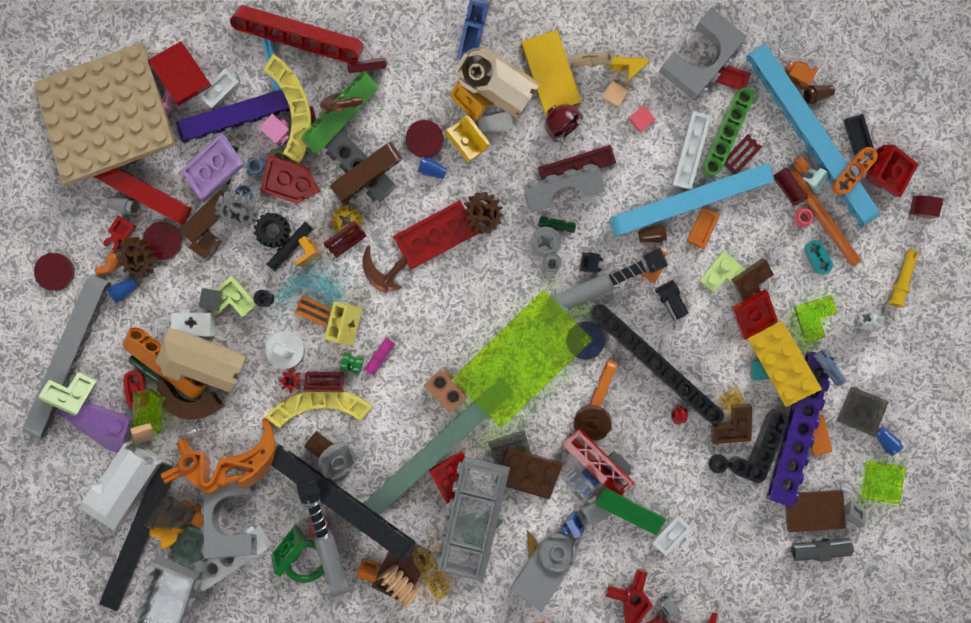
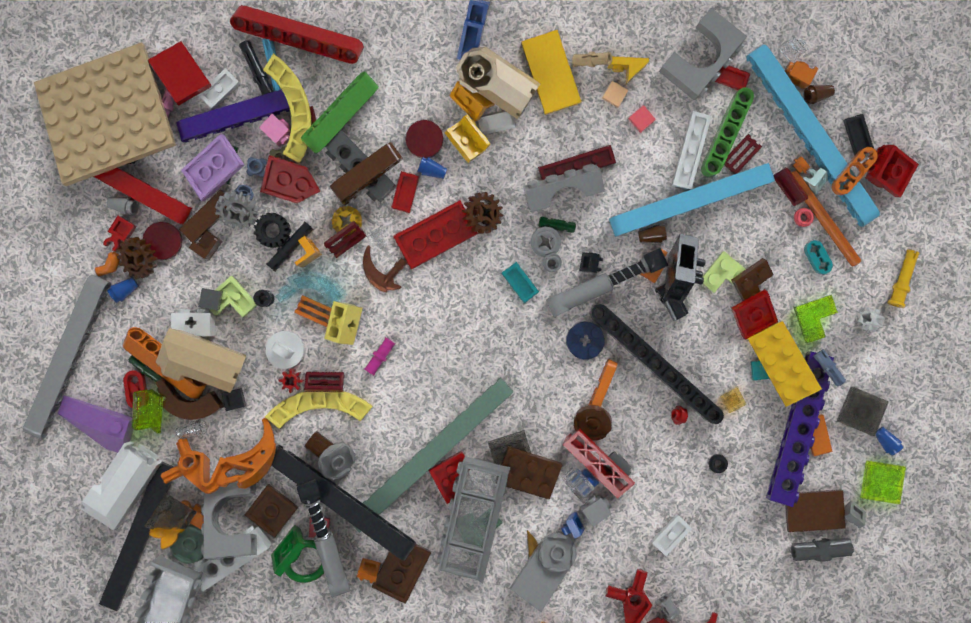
(54, 271): dark red tile -> none
(69, 398): yellowish green plate -> none
(142, 433): light nougat tile -> none
(234, 399): none -> black plate
(259, 76): none -> black pin
(271, 510): none -> reddish brown tile
(329, 105): copper piece -> none
(351, 363): green wheel -> none
(367, 65): dark red tile -> none
(399, 586): light nougat piece -> none
(405, 192): none -> red tile
(430, 565): clear yellow beam -> none
(441, 394): nougat brick -> none
(520, 282): none -> teal tile
(522, 358): clear neon green piece -> none
(562, 120): dark red cylinder -> none
(630, 511): green tile -> none
(682, 271): none -> black piece
(703, 228): orange tile -> none
(738, 429): reddish brown plate -> none
(760, 445): black beam -> none
(926, 206): dark red brick -> none

